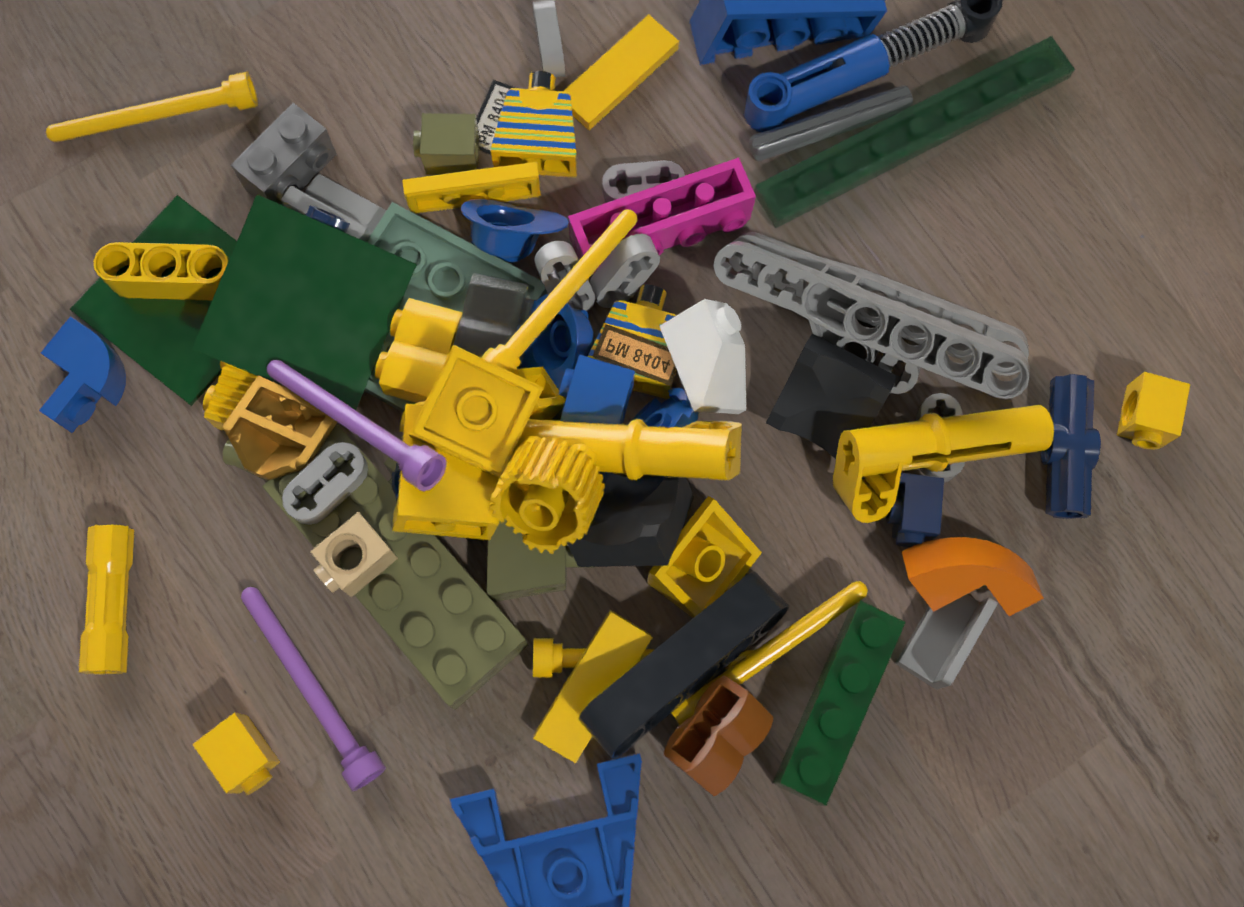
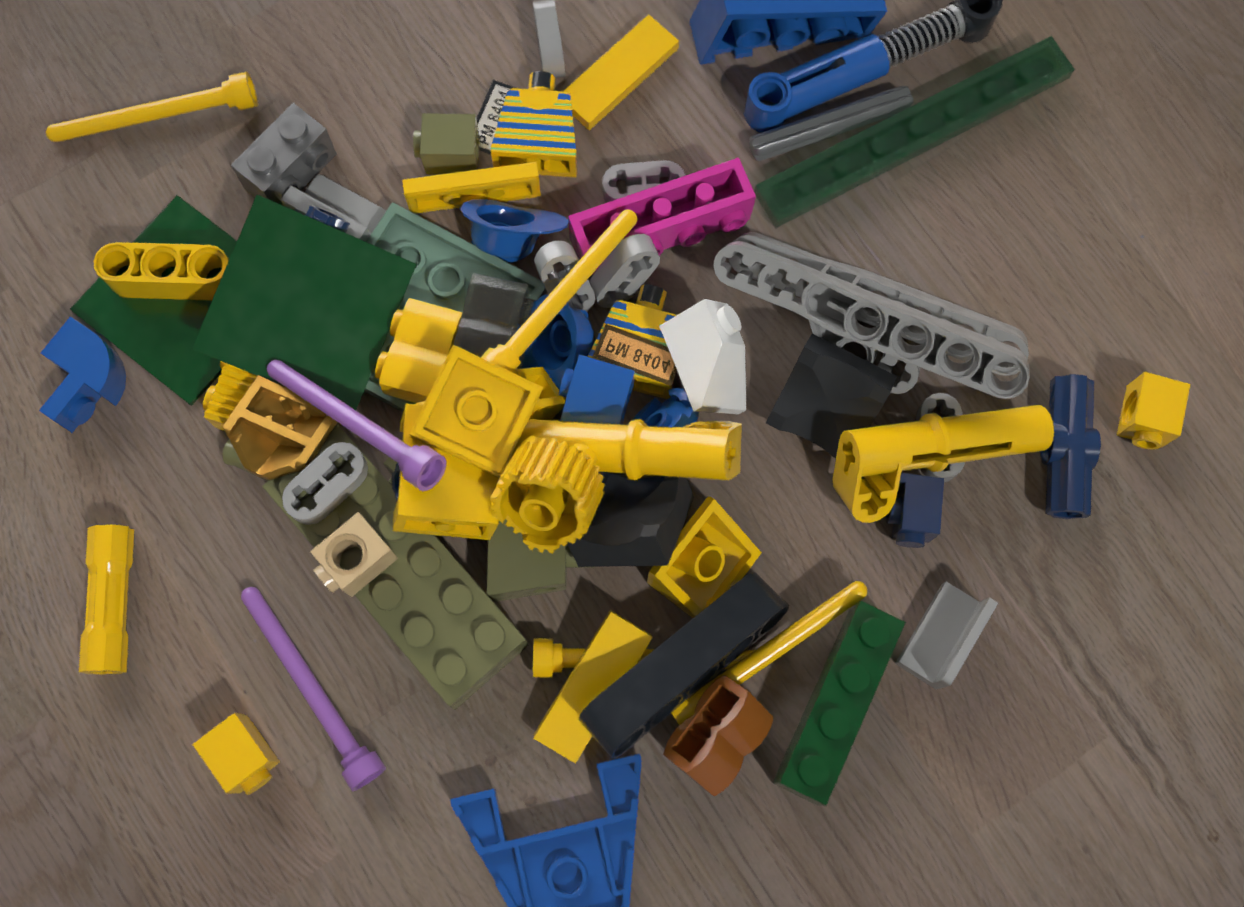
(958, 565): orange brick -> none

